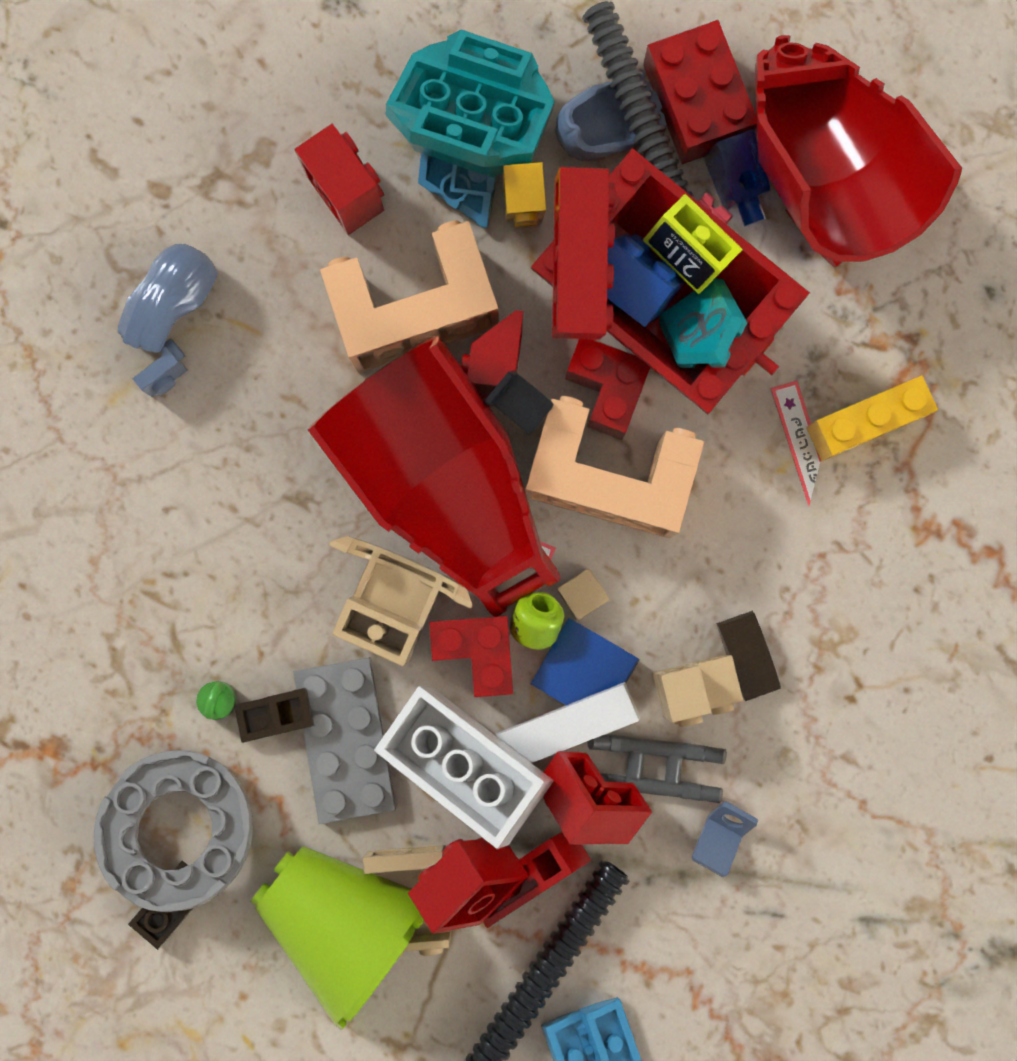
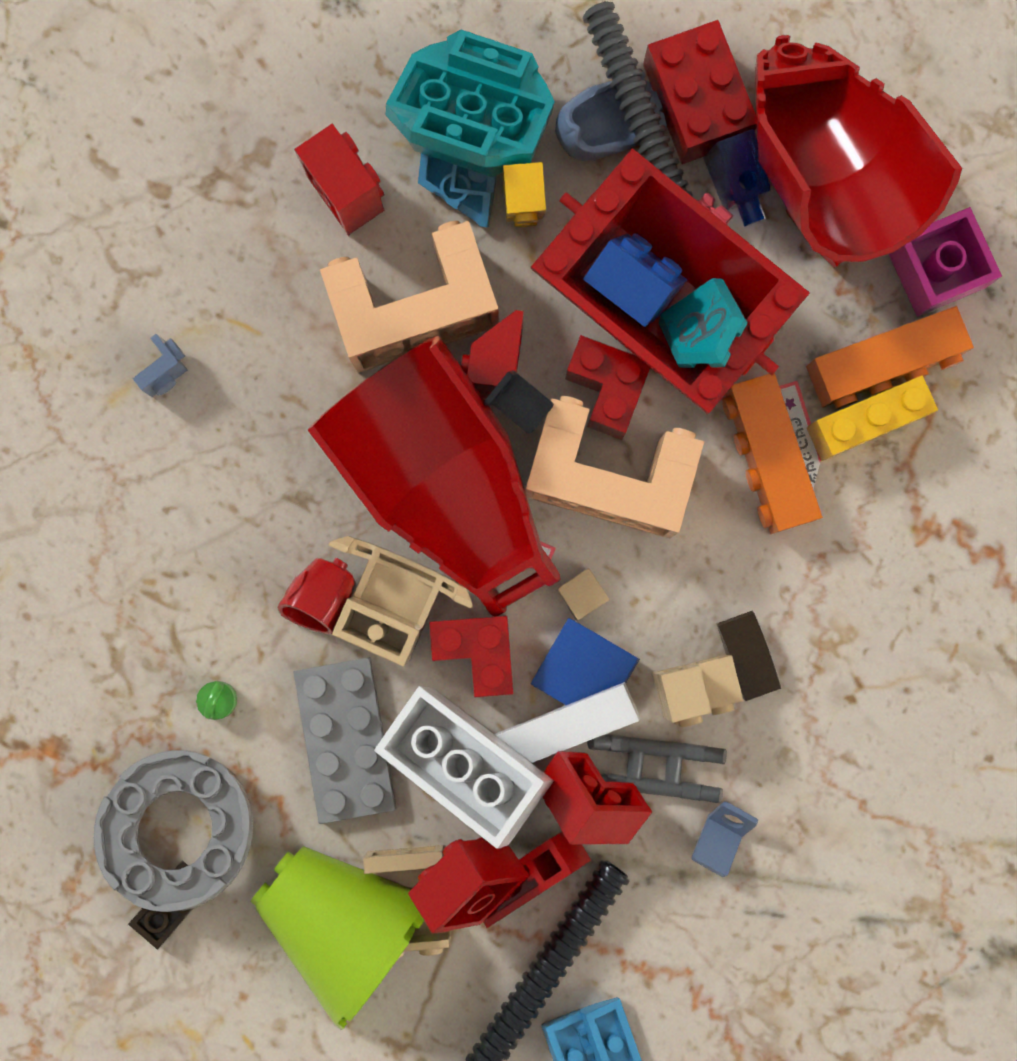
(170, 290): sand blue hair -> none
(274, 715): dark brown slope -> none
(318, 595): none -> red helmet
(537, 621): lime head -> none
(581, 253): red brick -> none
(692, 244): neon yellow brick -> none
(771, 454): none -> orange brick
(889, 357): none -> orange brick
(945, 263): none -> dark pink brick

